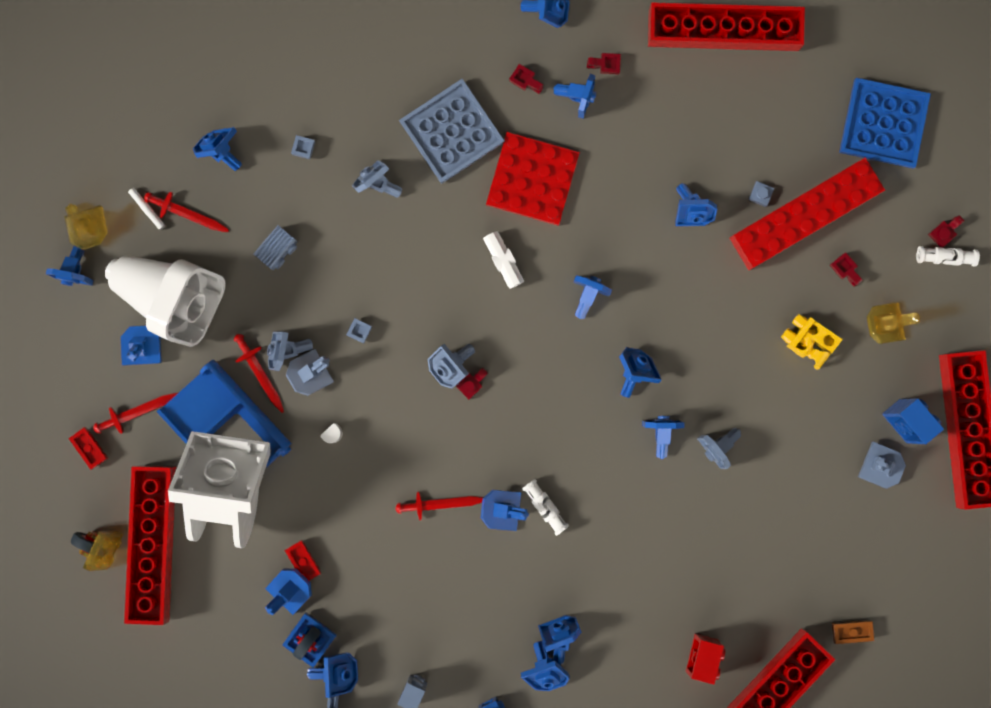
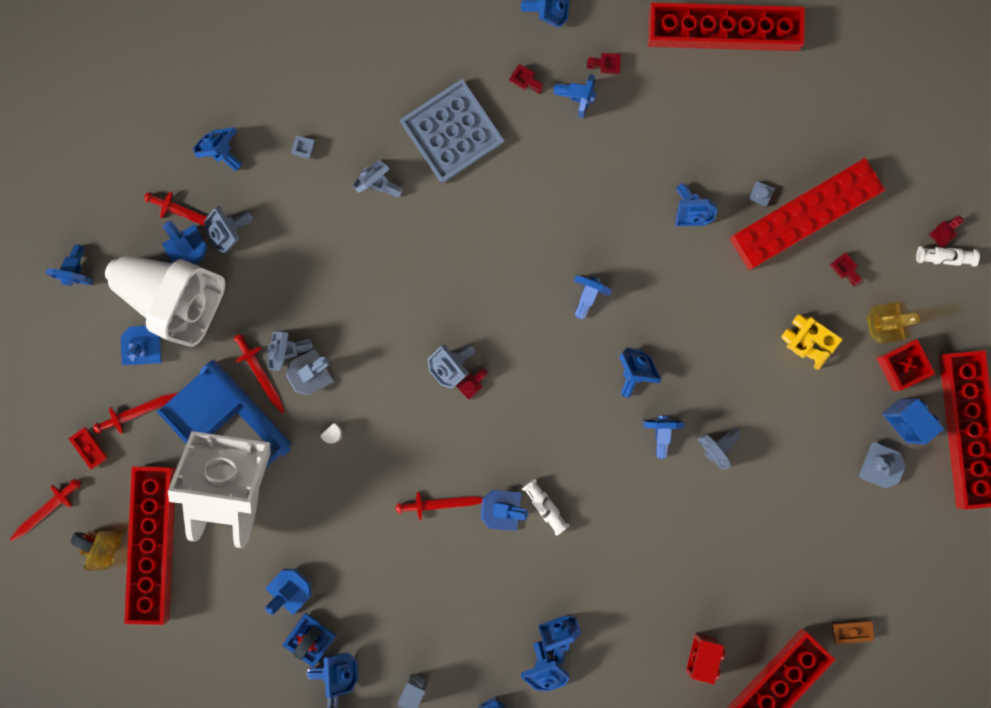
(60, 497): none -> red sword
(85, 227): clear yellow piece -> none
(146, 208): white piece -> none
(185, 244): none -> blue piece
(223, 230): none -> sand blue piece
(275, 248): sand blue brick -> none
(302, 560): red plate -> none
(359, 330): sand blue plate -> none
(503, 259): white piece -> none
(532, 178): red plate -> none
(884, 123): blue plate -> none
(905, 365): none -> red brick

